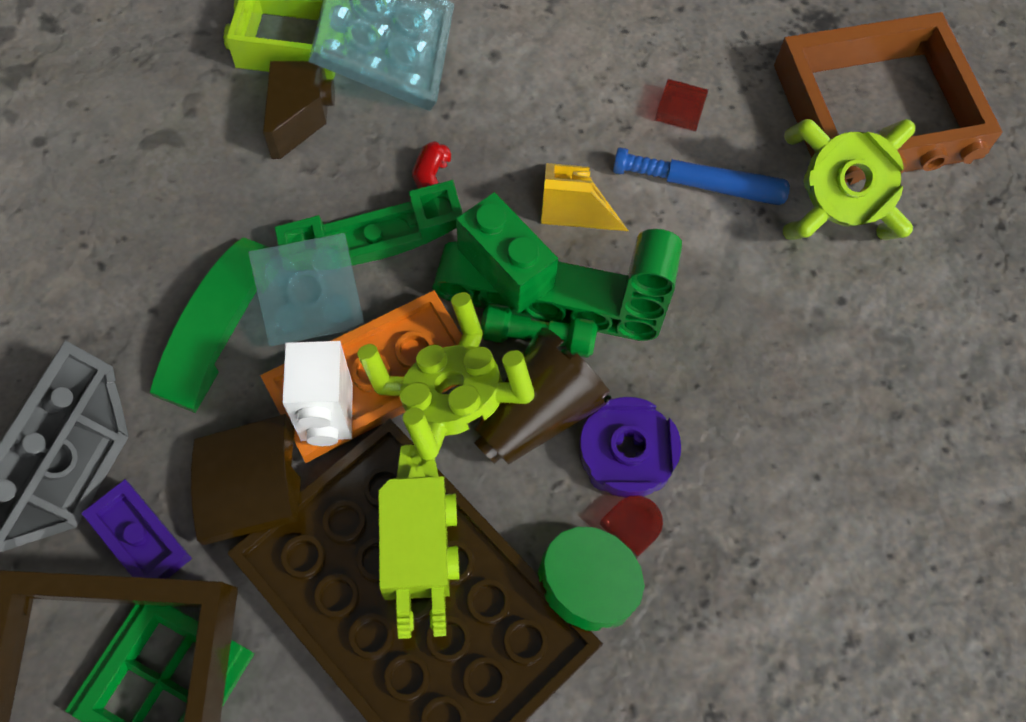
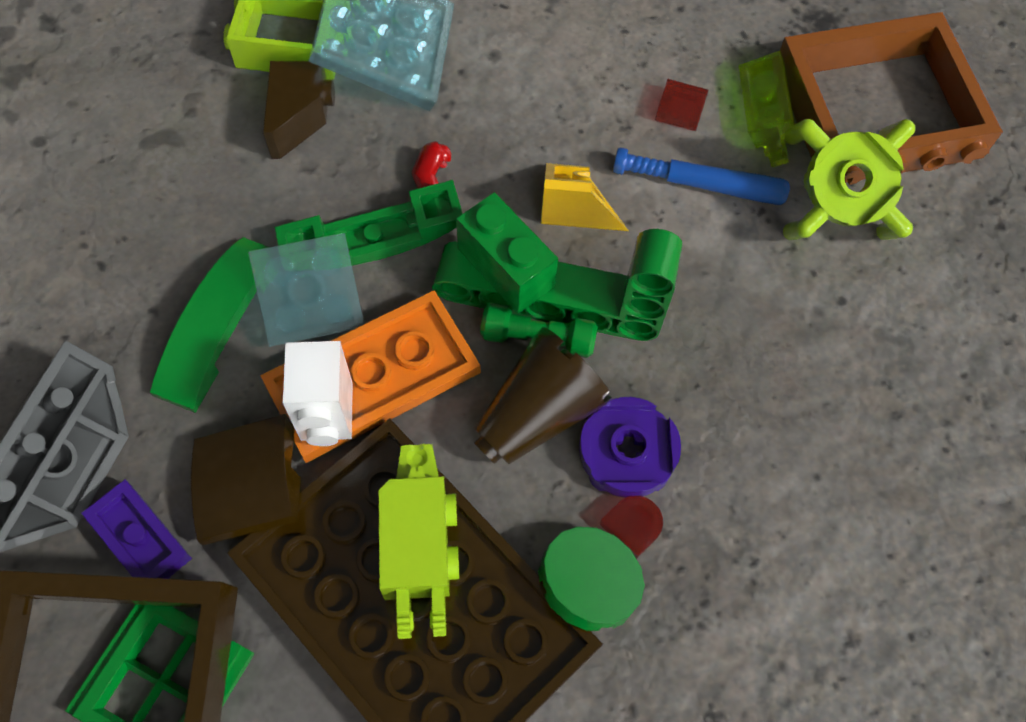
(434, 415): lime plate -> none
(767, 105): none -> clear neon green hinge

